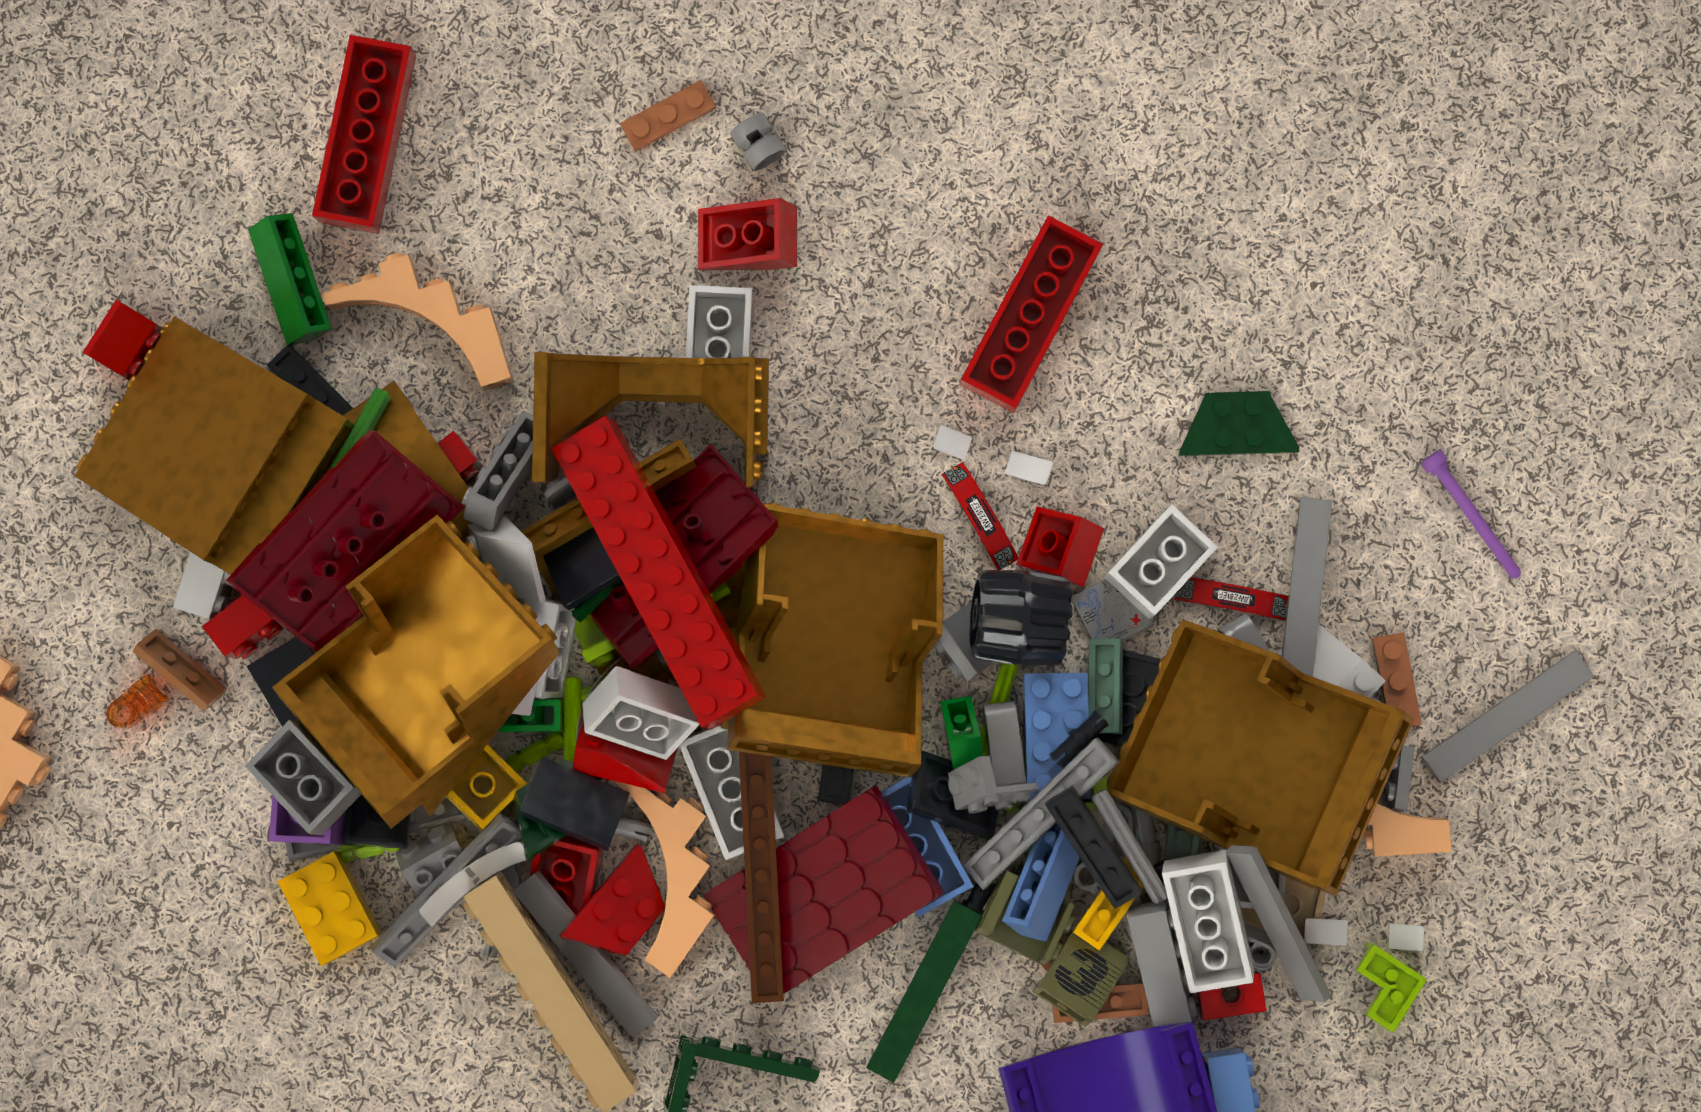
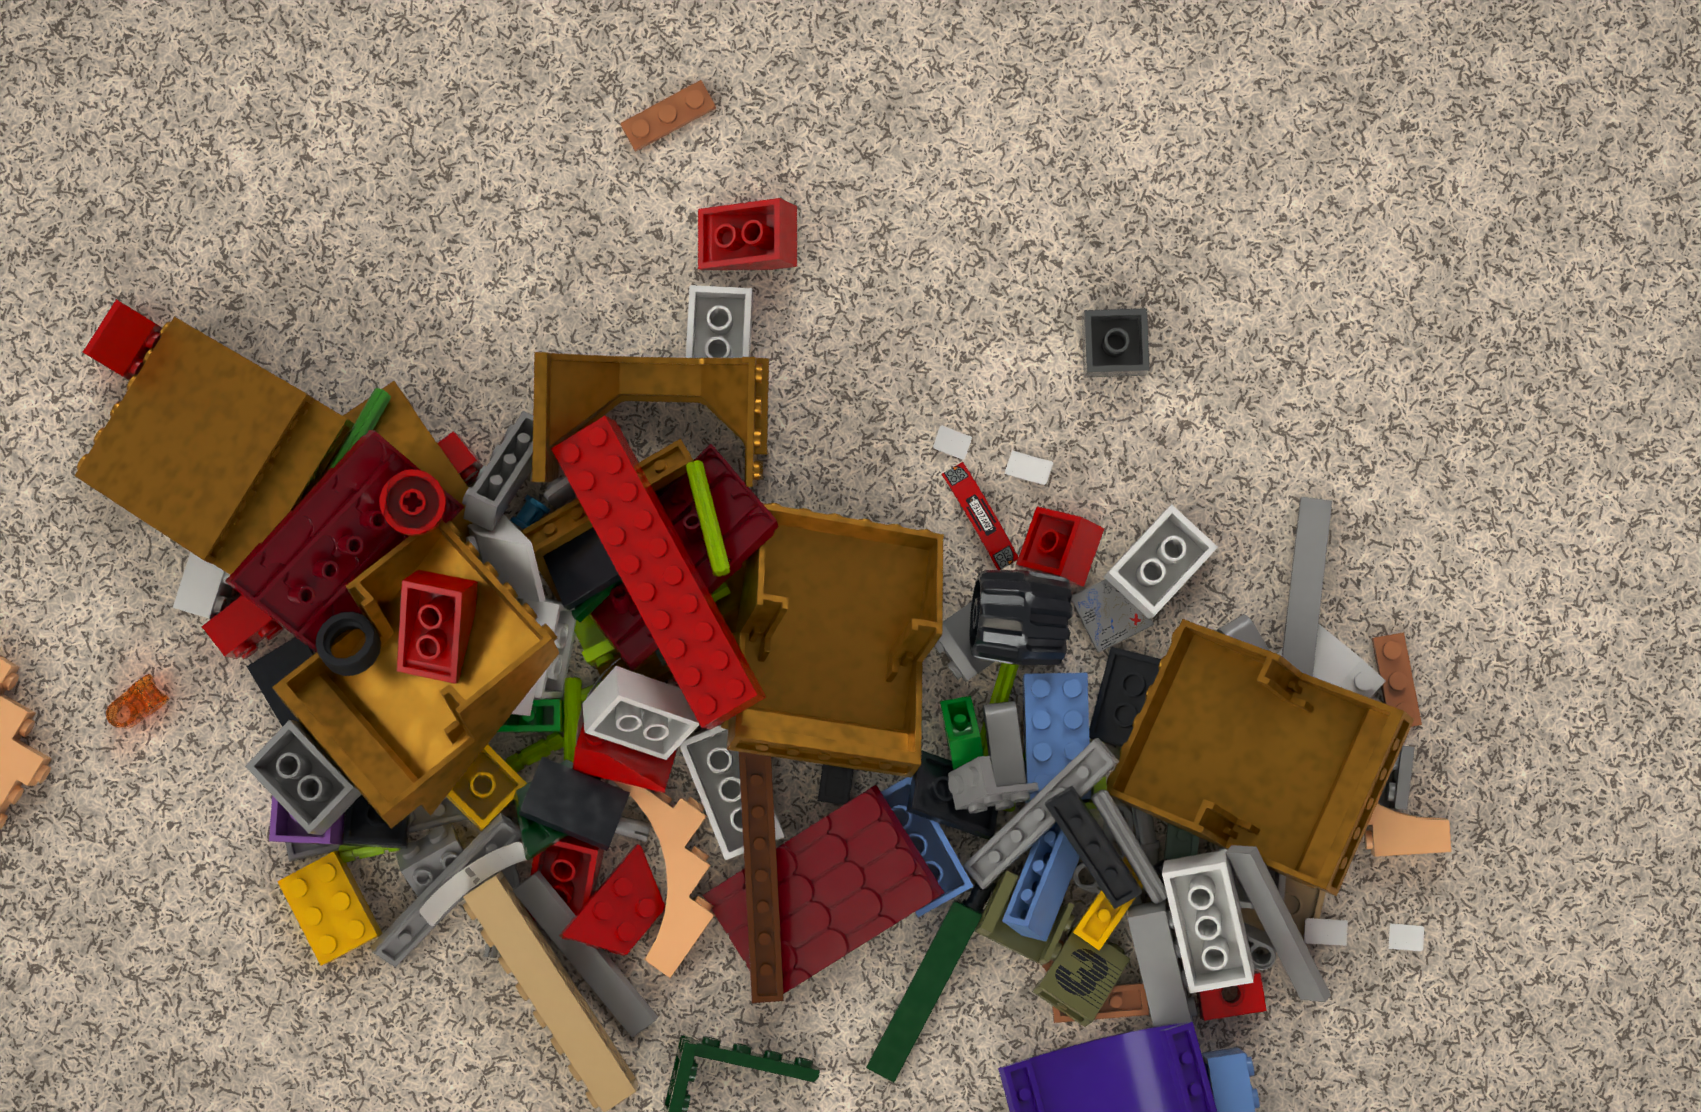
(179, 670): medium nougat plate -> none
(289, 279): green brick -> none
(298, 372): black tile -> none
(363, 658): none -> black tyre
(364, 134): red brick -> none
(400, 289): light nougat arch -> none
(401, 488): none -> red brick
(435, 624): none -> red slope
(530, 513): none -> dark azure bush
(708, 518): none -> lime axle
(765, 149): light grey wheel -> none
(1030, 314): red brick -> none
(1078, 739): black pin -> none
(1106, 682): sand green plate -> none
(1115, 342): none -> dark grey brick
(1233, 597): sticker -> none
(1238, 426): dark green wing -> none
(1397, 983): lime panel -> none
(1437, 465): medium lavender piece -> none
(1507, 716): light grey tile -> none

